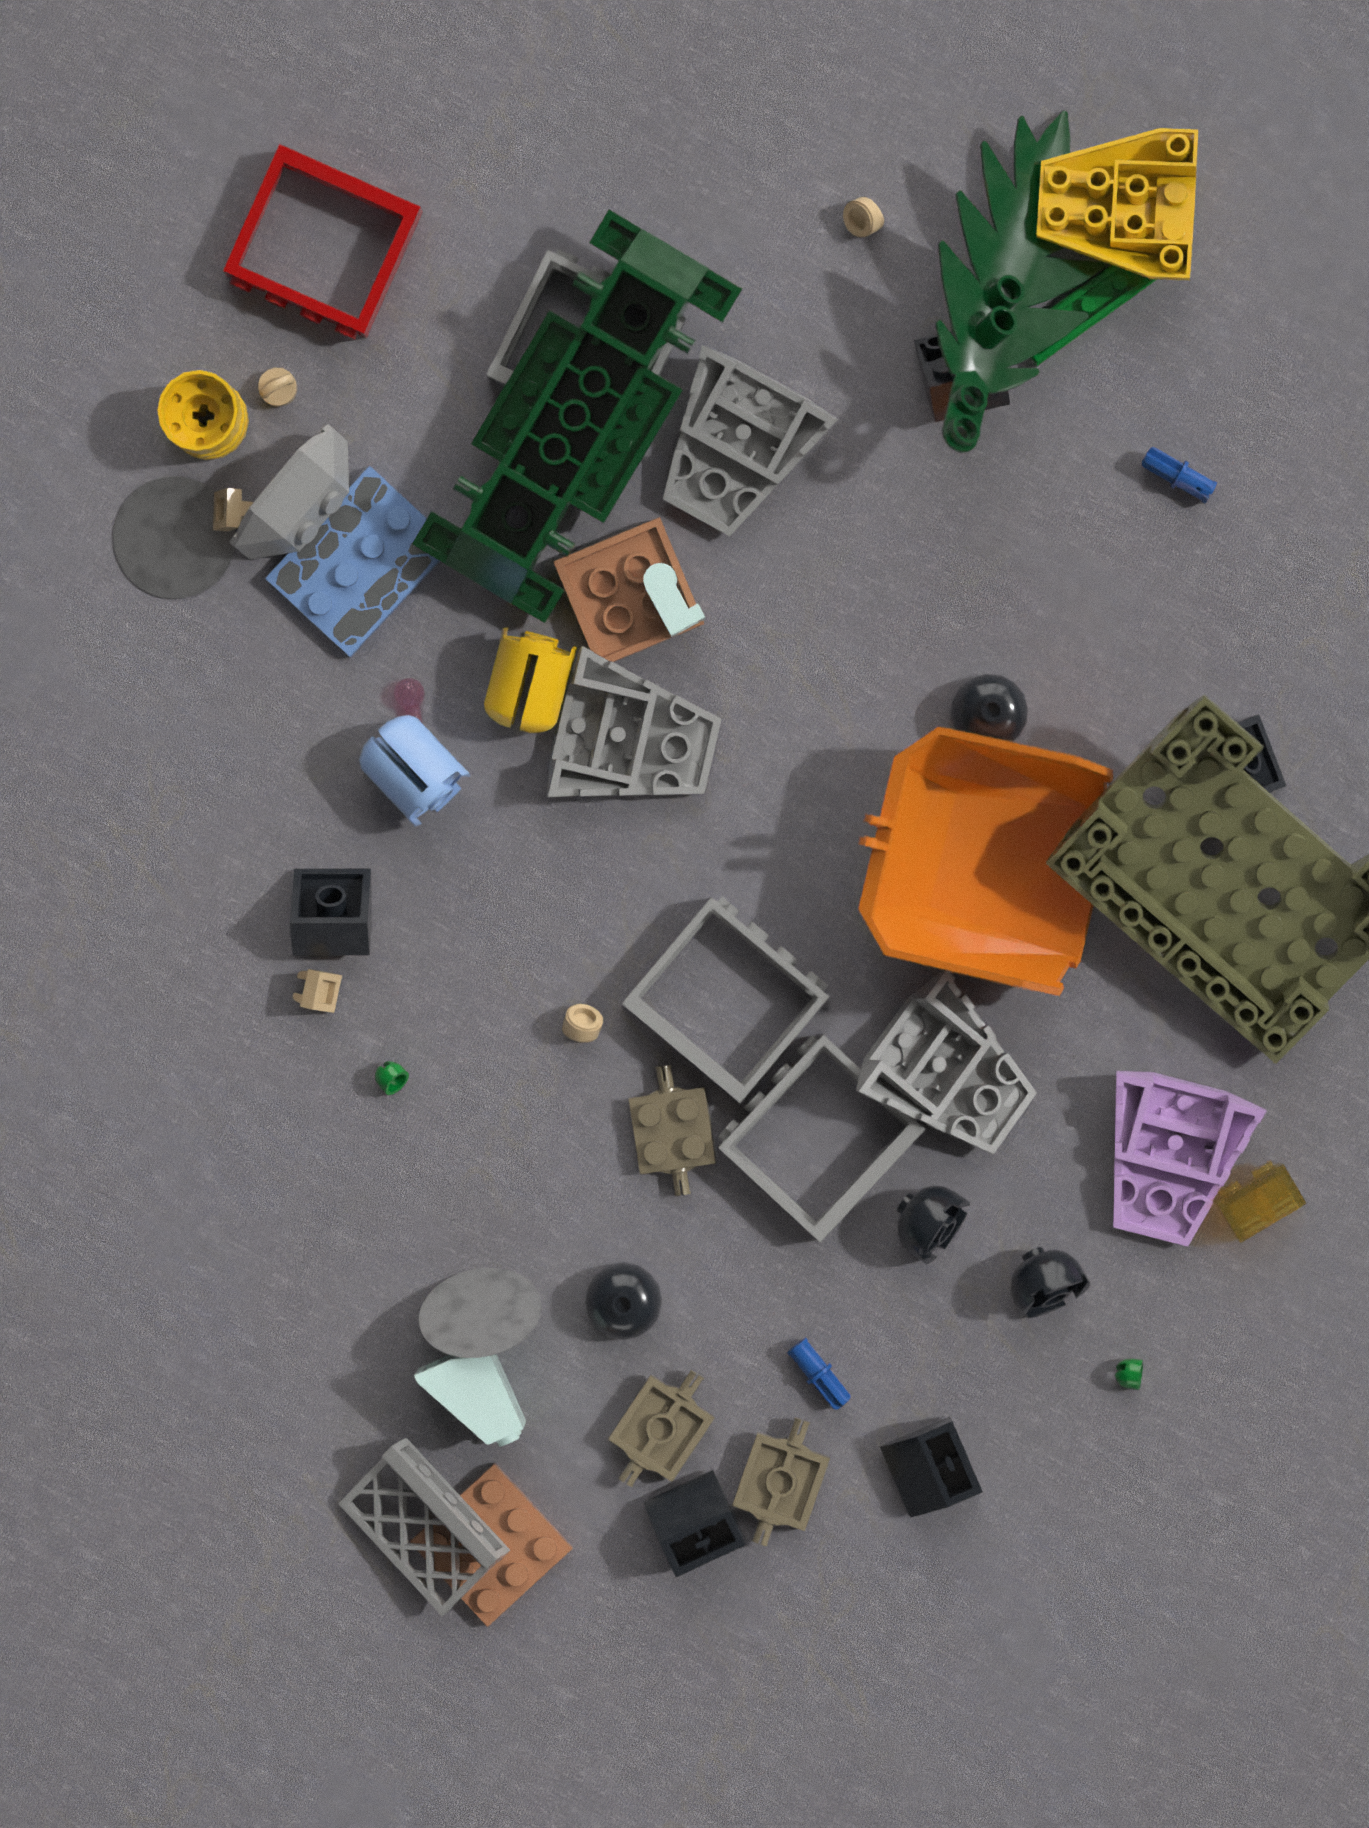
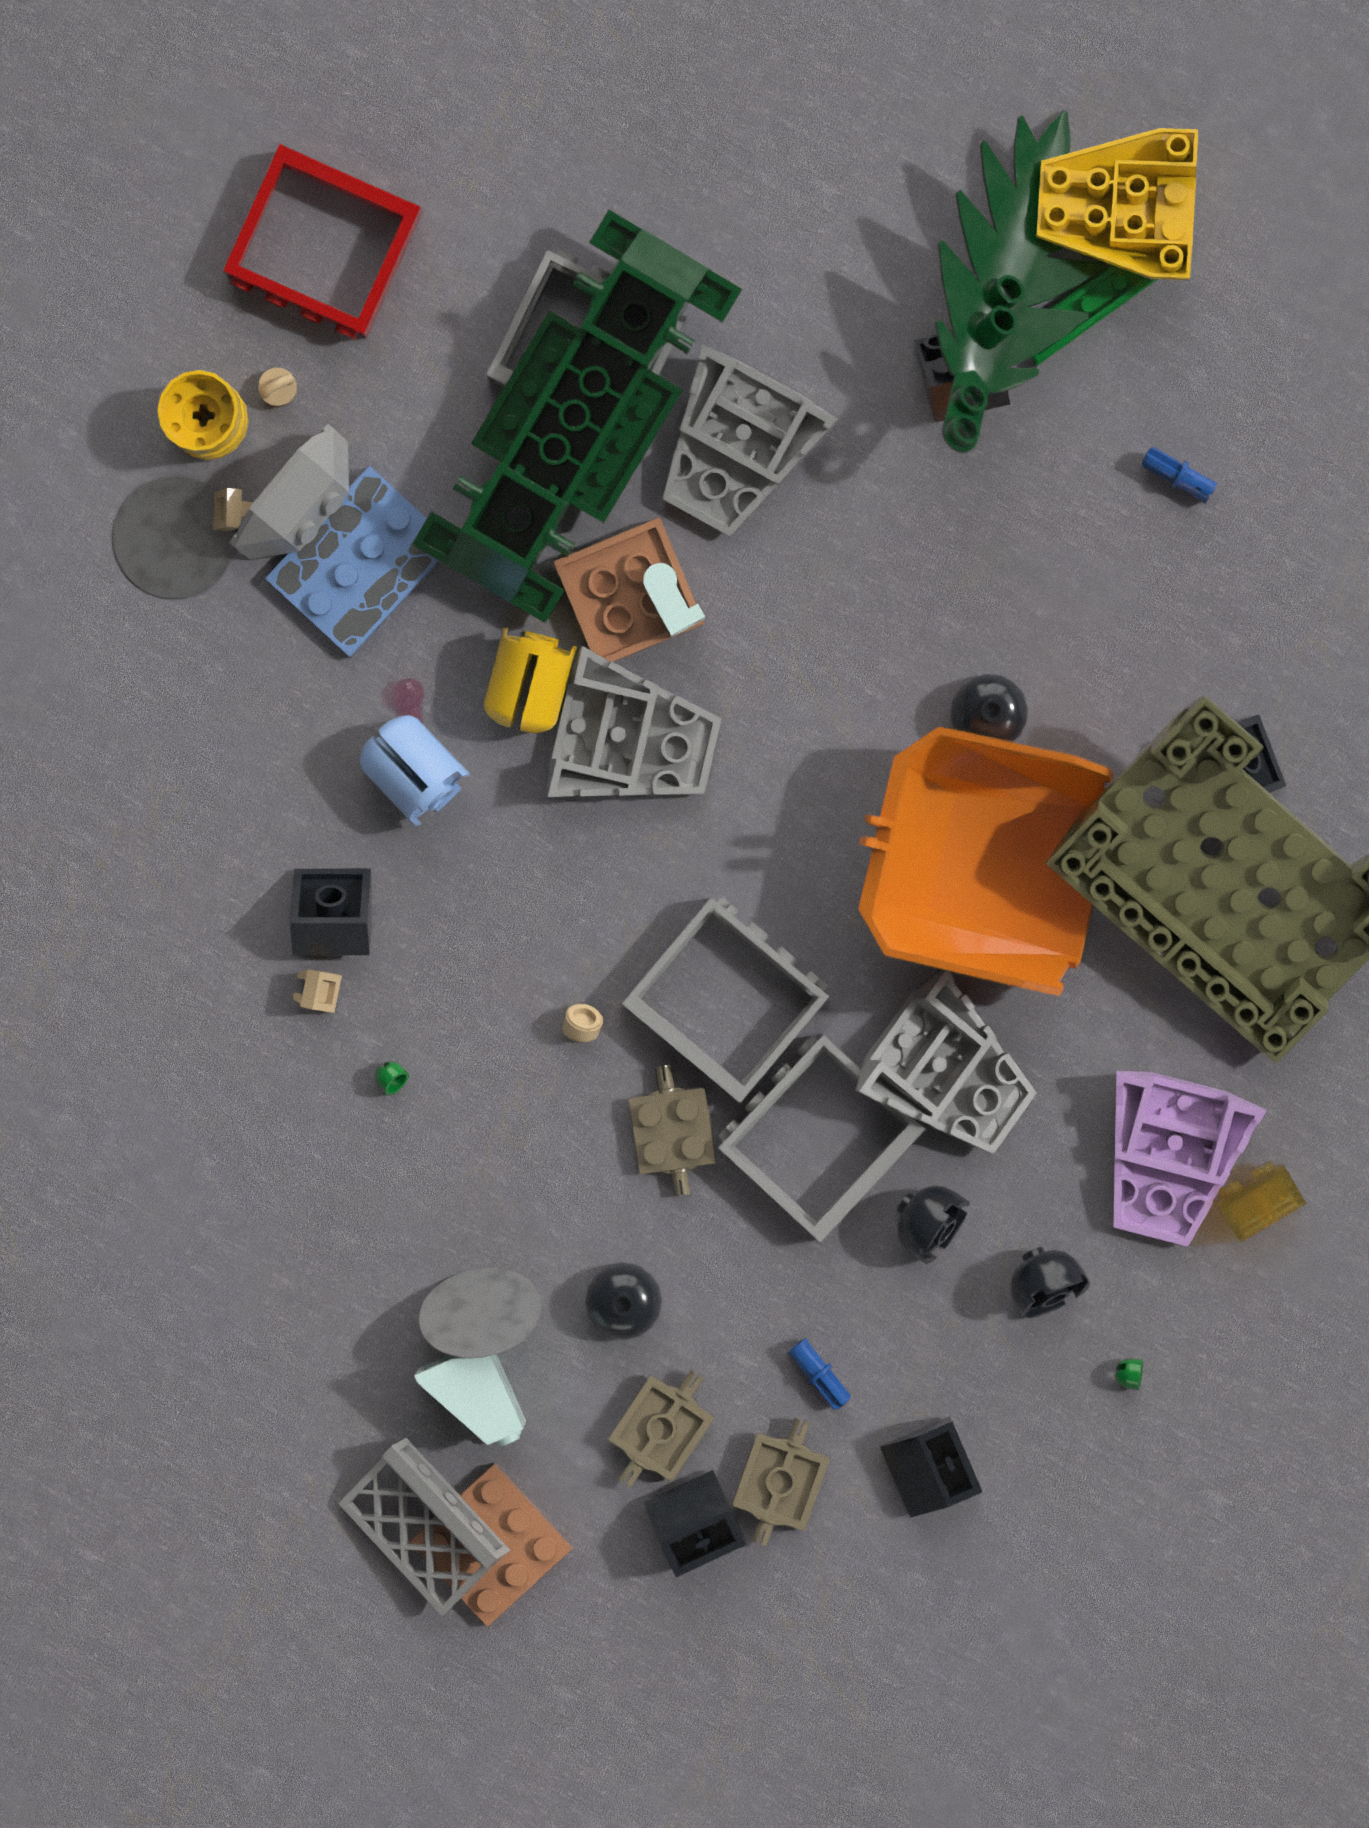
(862, 217): tan tile -> none

